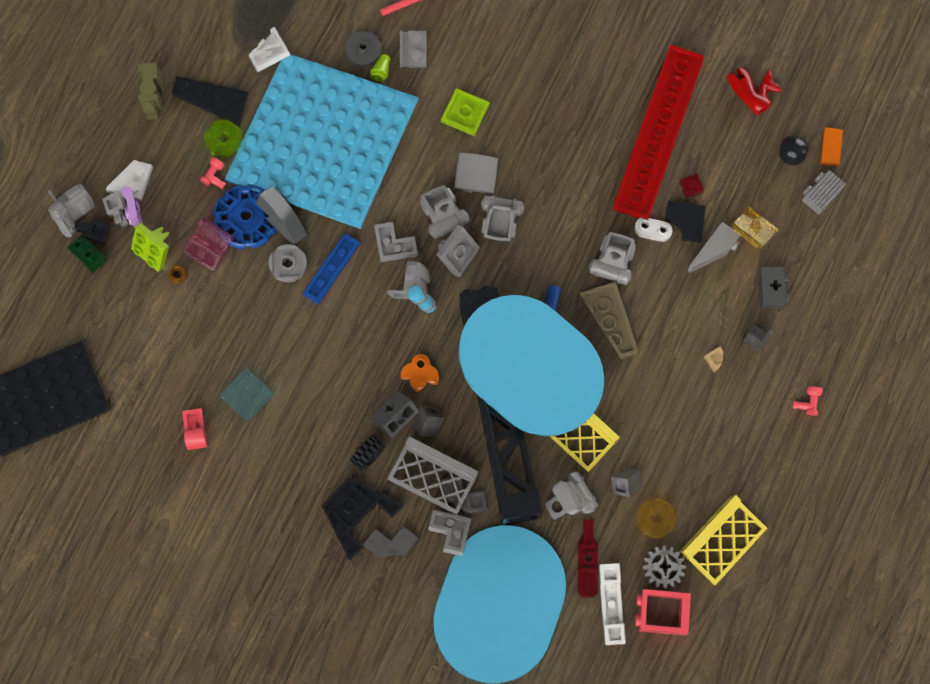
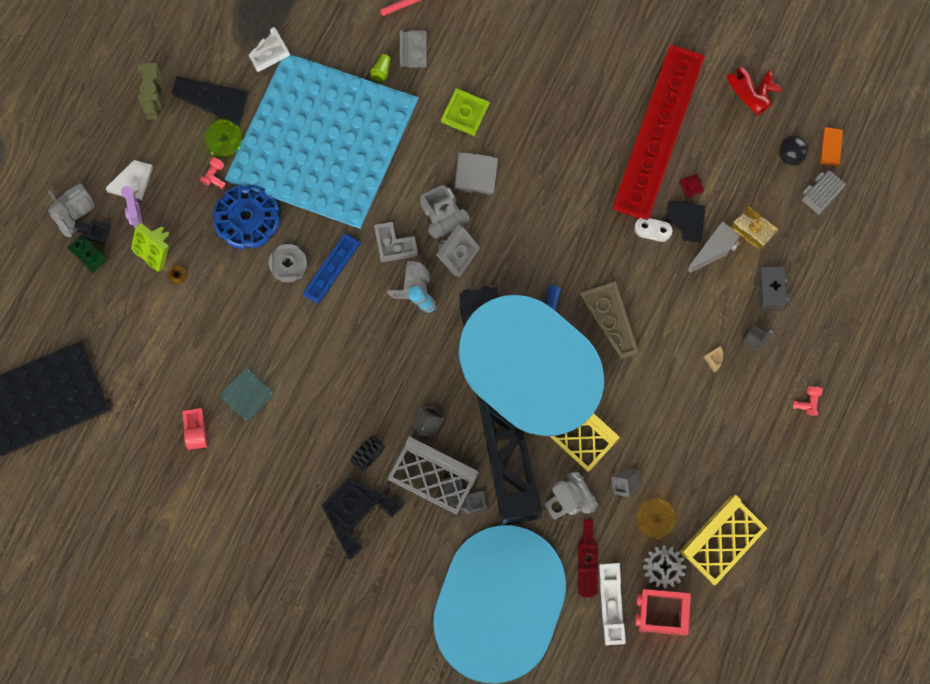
(114, 207): light grey plate -> none
(208, 244): clear pink slope -> none
(281, 215): dark grey slope -> none
(364, 57): dark grey plate -> none
(383, 547): flat silver tile -> none
(395, 414): dark grey brick -> none
(420, 376): orange plate -> none
(454, 526): light grey plate -> none
(500, 217): light grey piece -> none
(614, 259): light grey piece -> none

